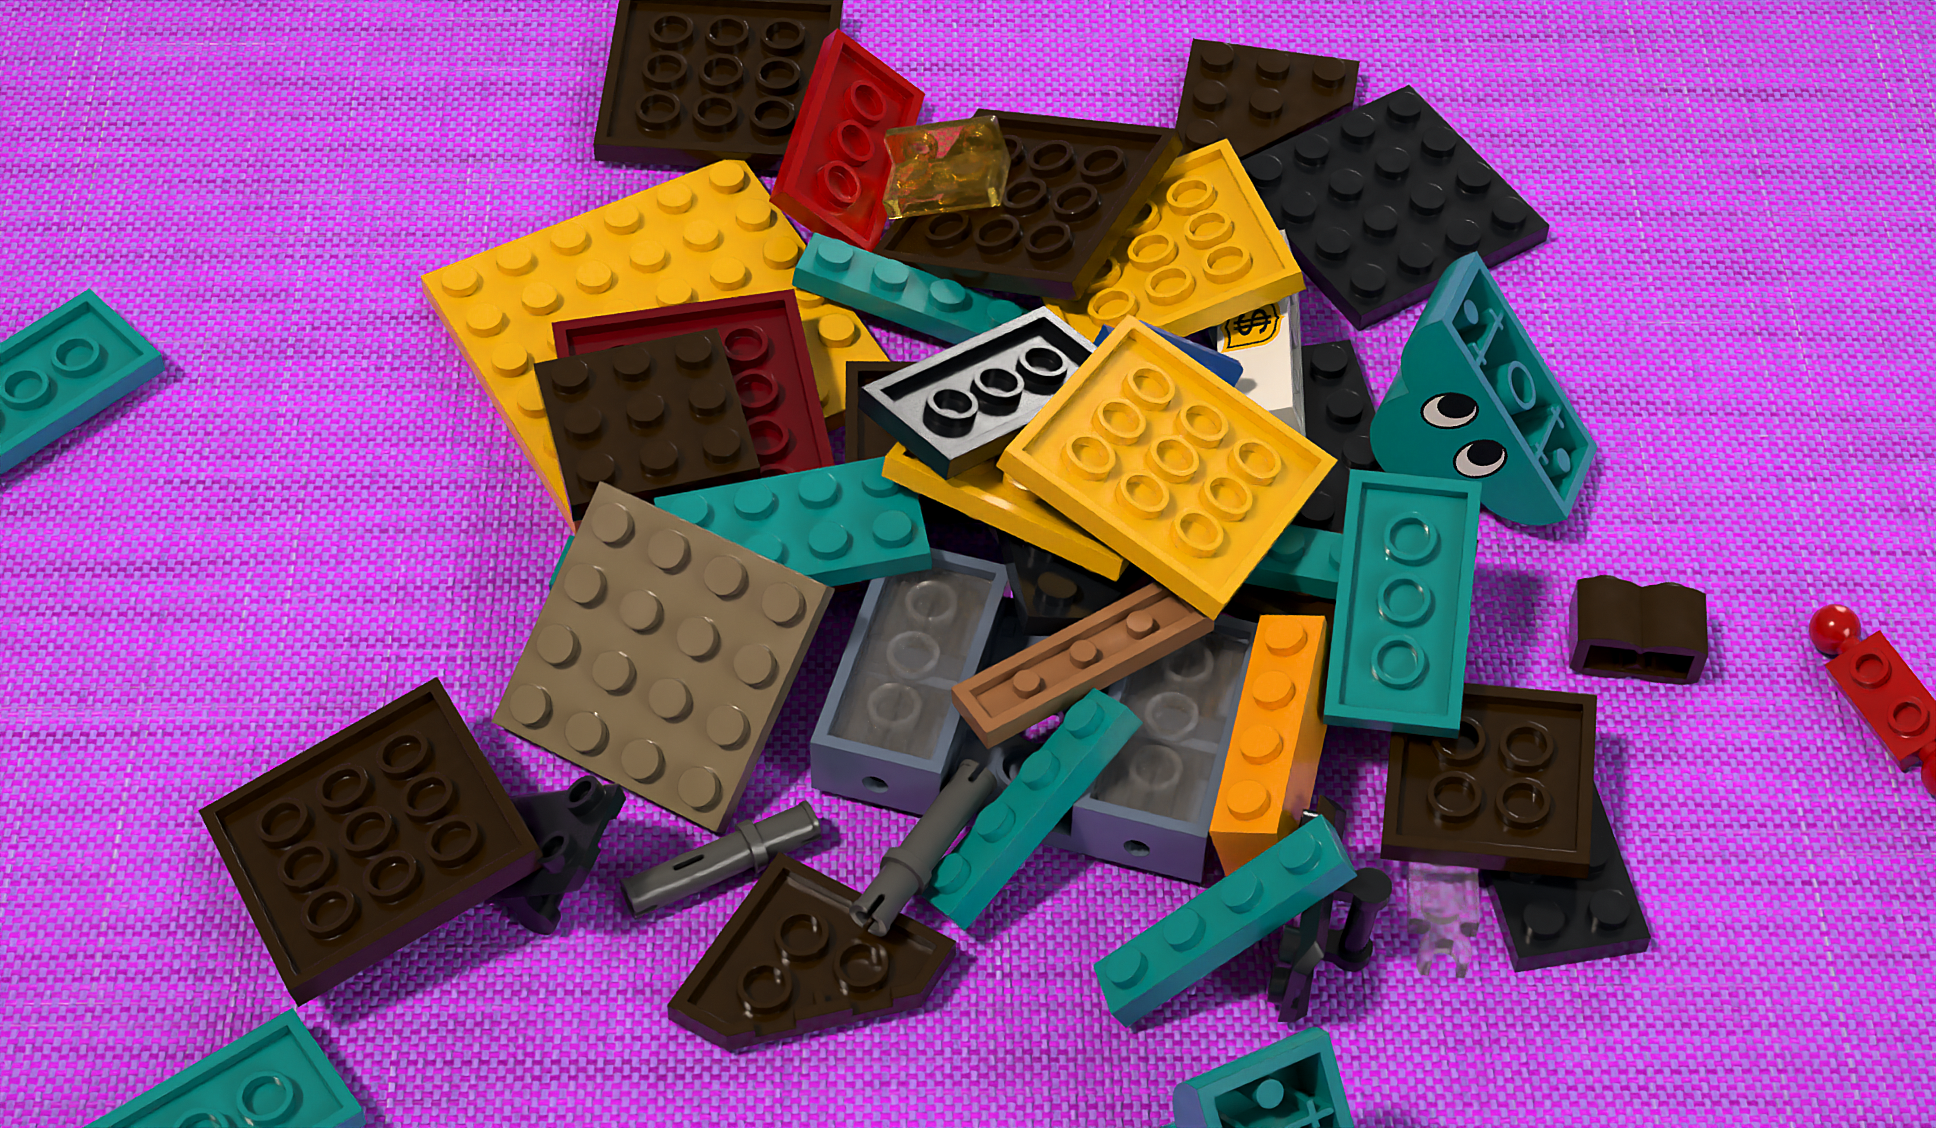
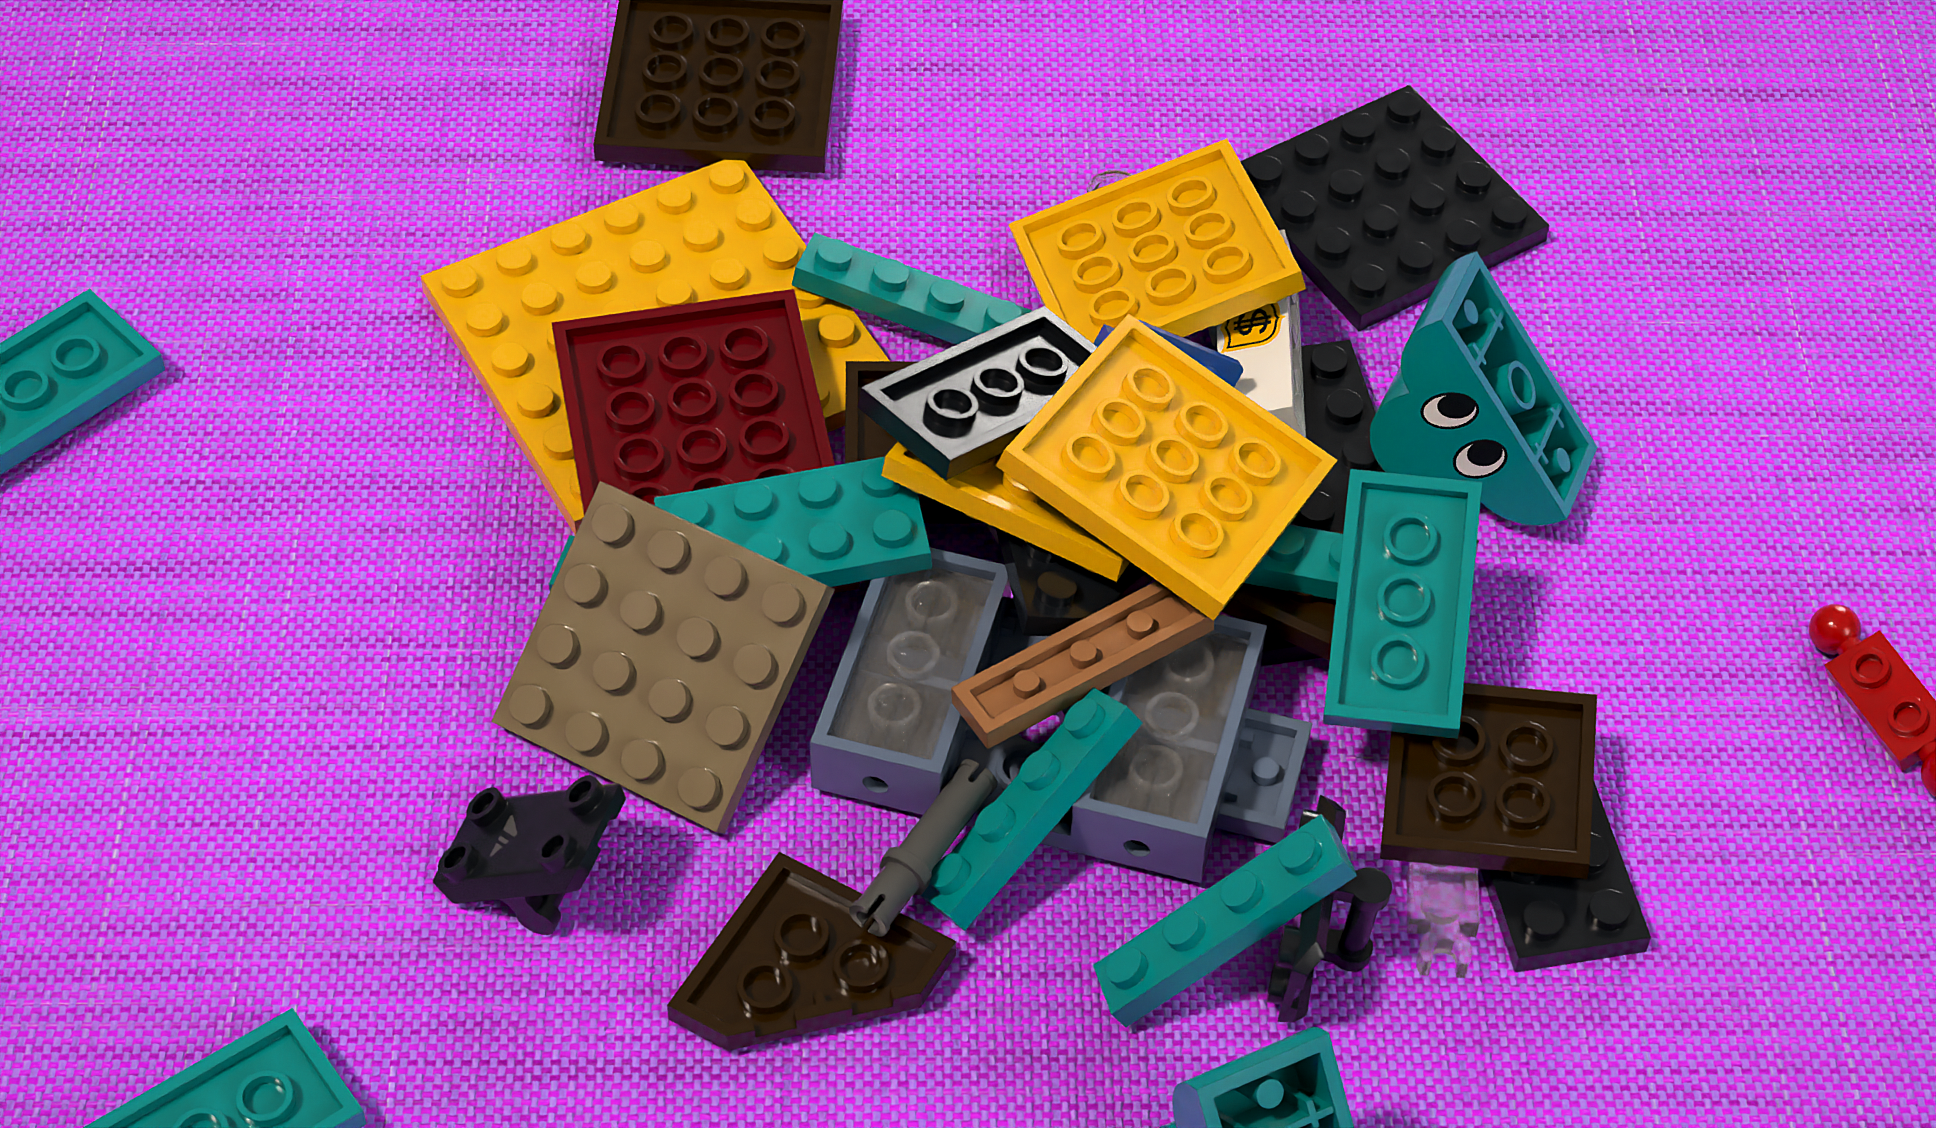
(370, 840): dark brown plate -> none
(646, 419): dark brown plate -> none
(721, 859): dark grey pin -> none
(837, 150): red plate -> none
(945, 167): clear yellow bracket -> none
(1061, 210): dark brown plate -> none
(1259, 95): dark brown plate -> none
(1273, 739): light orange brick -> none
(1638, 630): dark brown brick -> none

